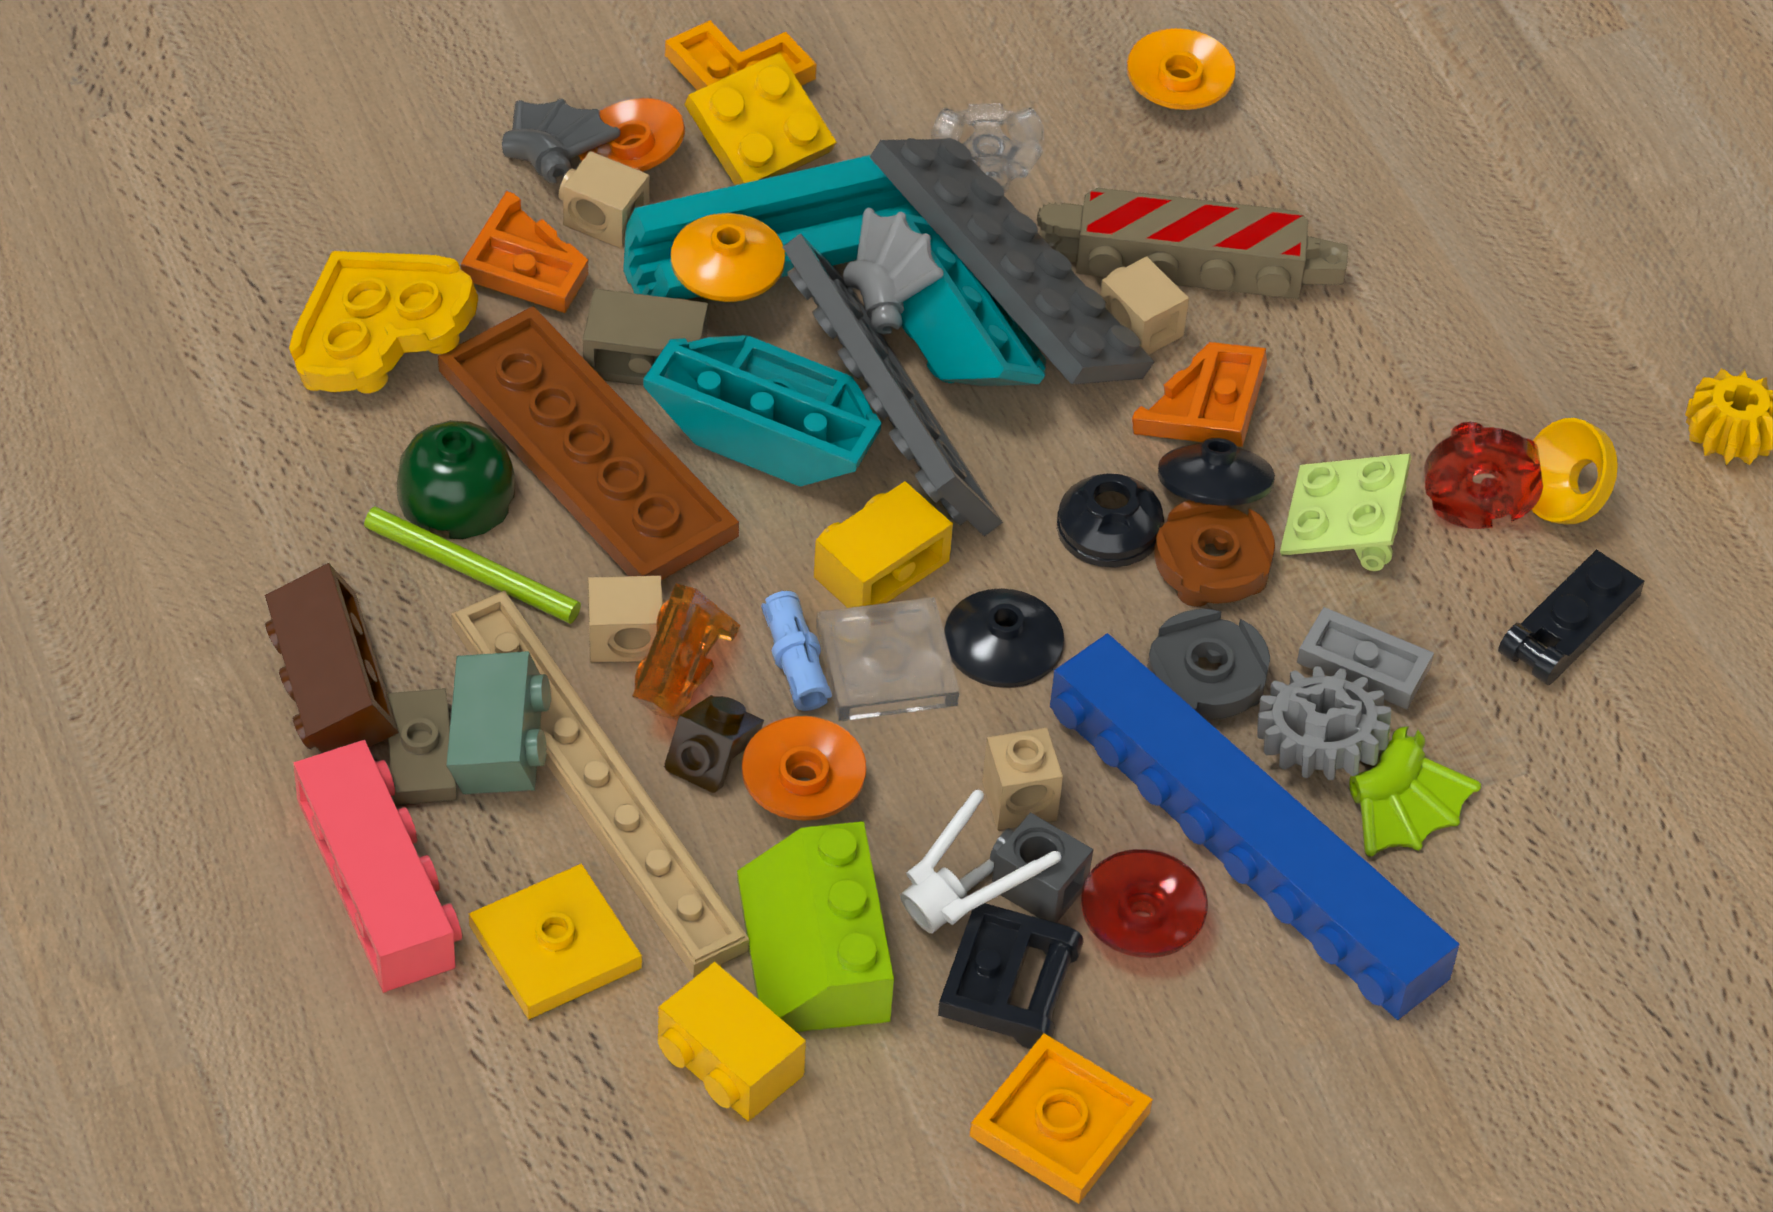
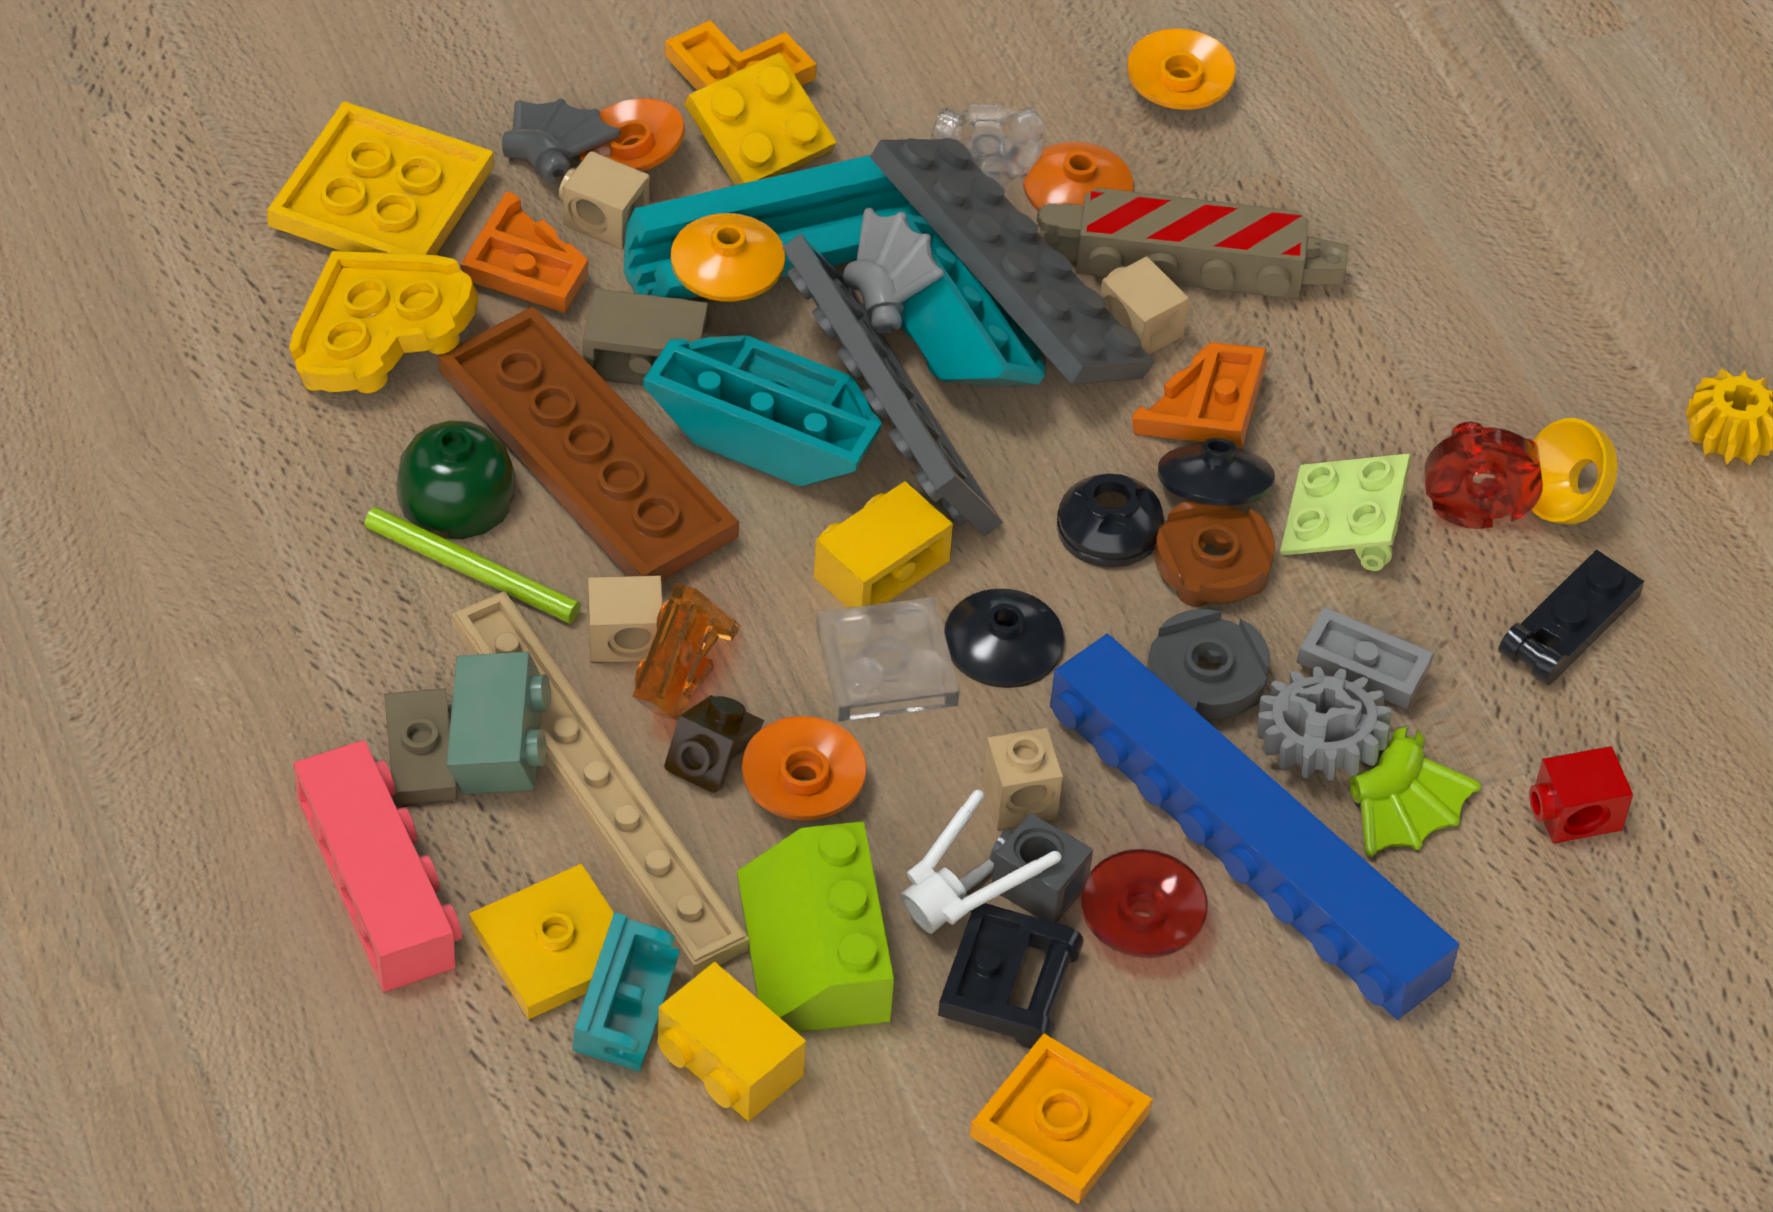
(329, 662): reddish brown brick -> none
(380, 185): none -> yellow plate
(626, 993): none -> teal hinge
(796, 650): light blue pin -> none
(1071, 171): none -> orange dish
(1581, 794): none -> red brick

